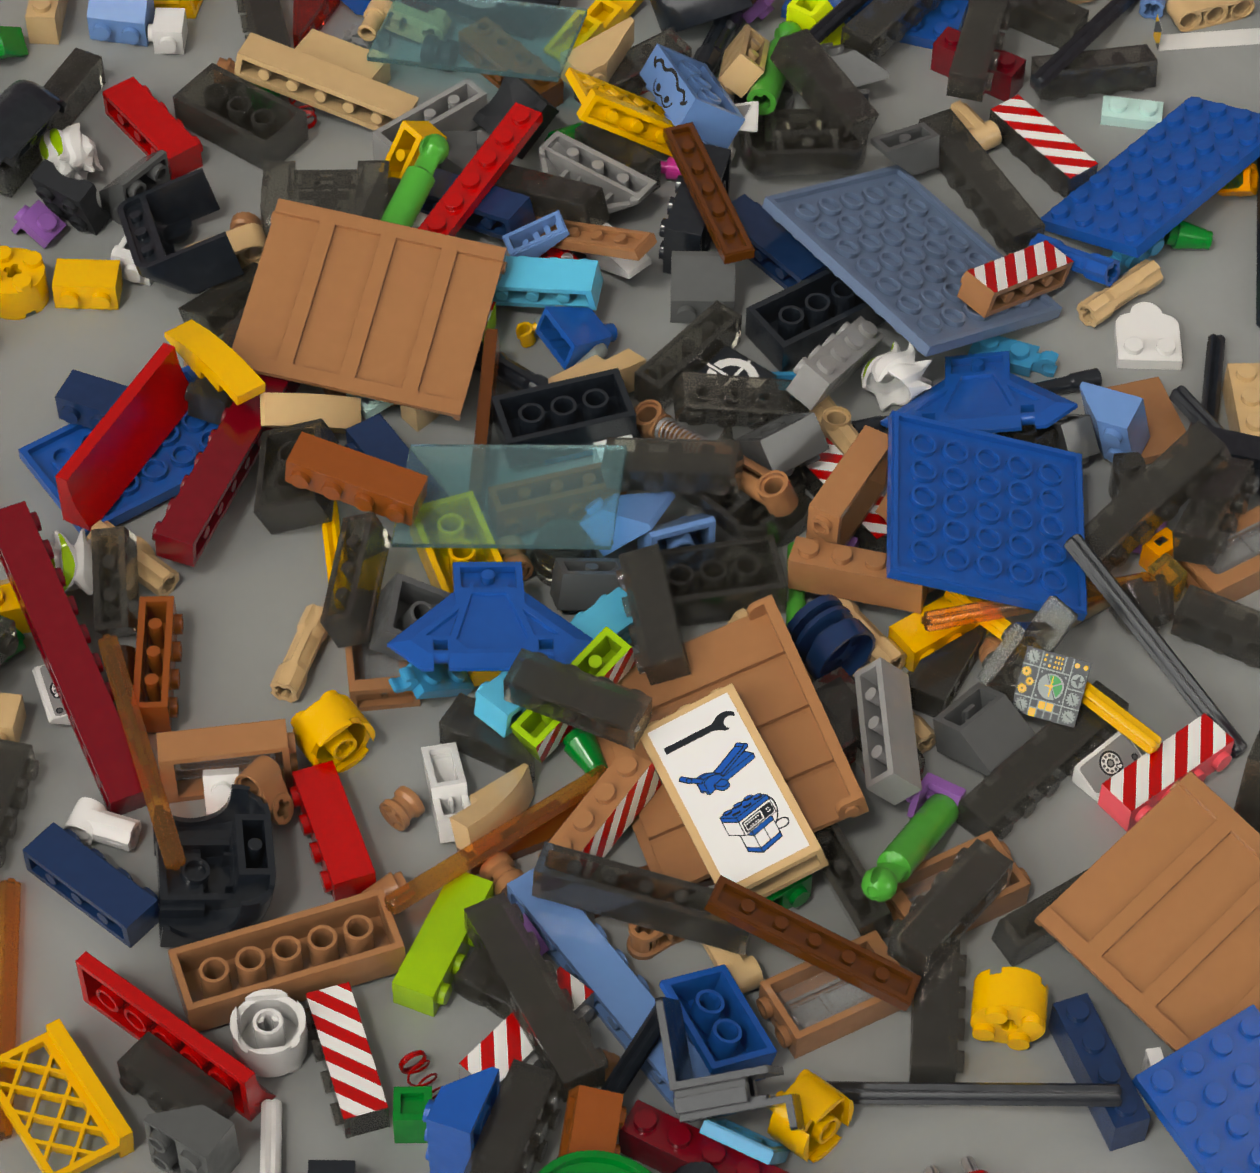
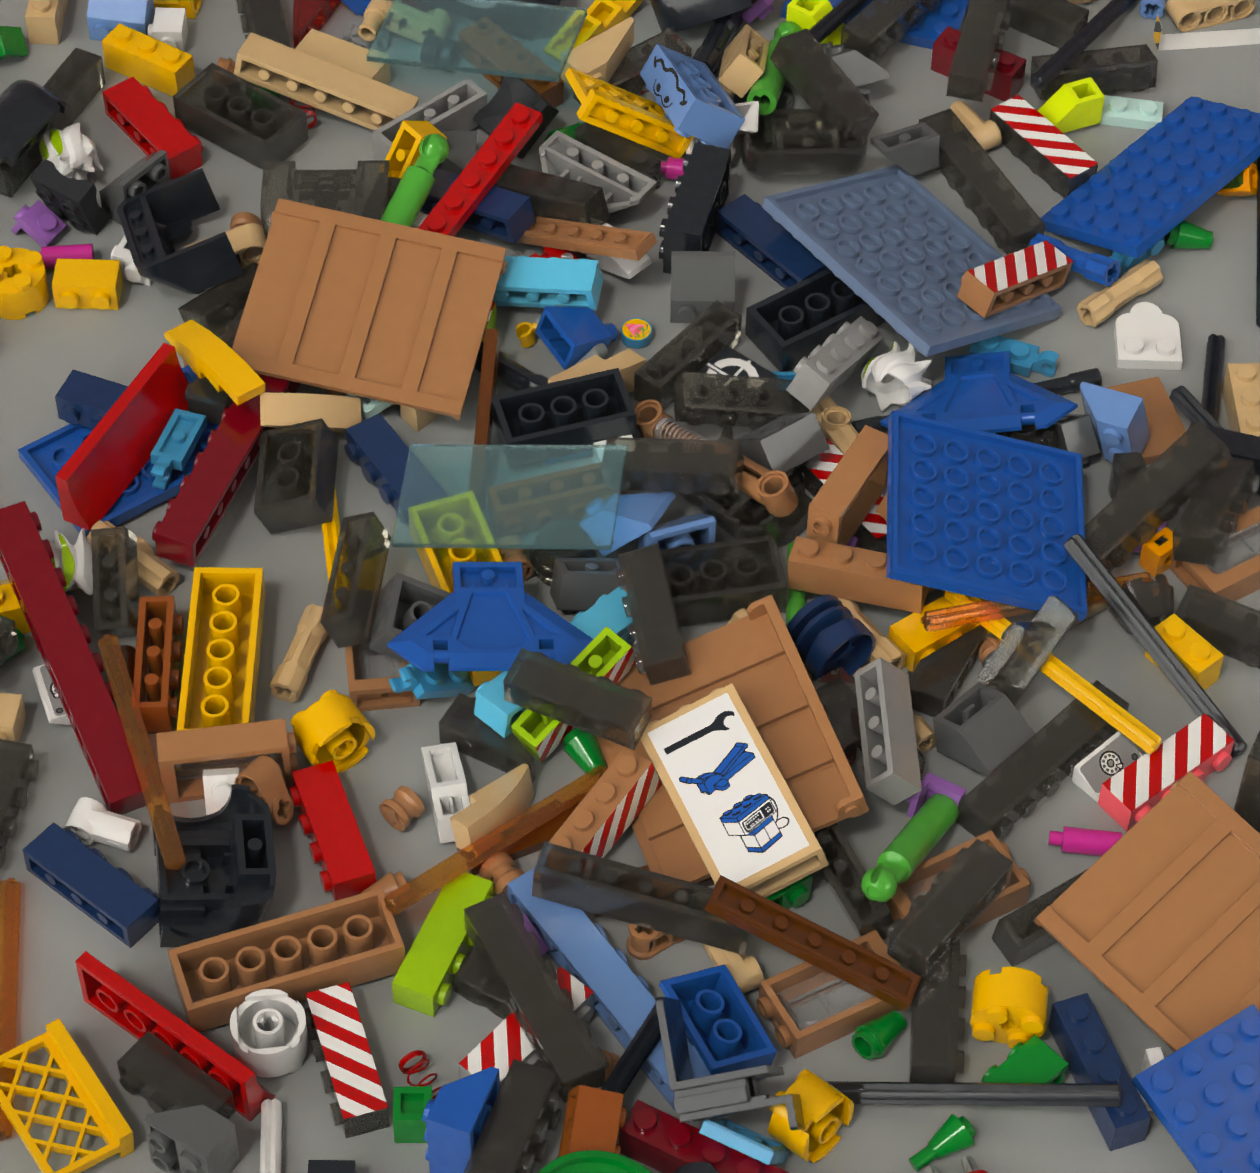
(79, 251): none -> dark pink cylinder
(147, 60): none -> yellow brick
(176, 445): none -> dark azure plate
(222, 647): none -> yellow brick
(356, 479): dark orange brick -> none
(522, 242): medium blue slope -> none
(636, 333): none -> tile
(708, 193): reddish brown tile -> none
(878, 1034): none -> green cone
(950, 1138): none -> green cone
(1029, 1064): none -> green slope
(1051, 686): sticker -> none
(1074, 105): none -> neon yellow slope
(1084, 840): none -> dark pink cylinder
(1174, 572): clear yellow slope -> none
(1192, 649): none -> yellow brick

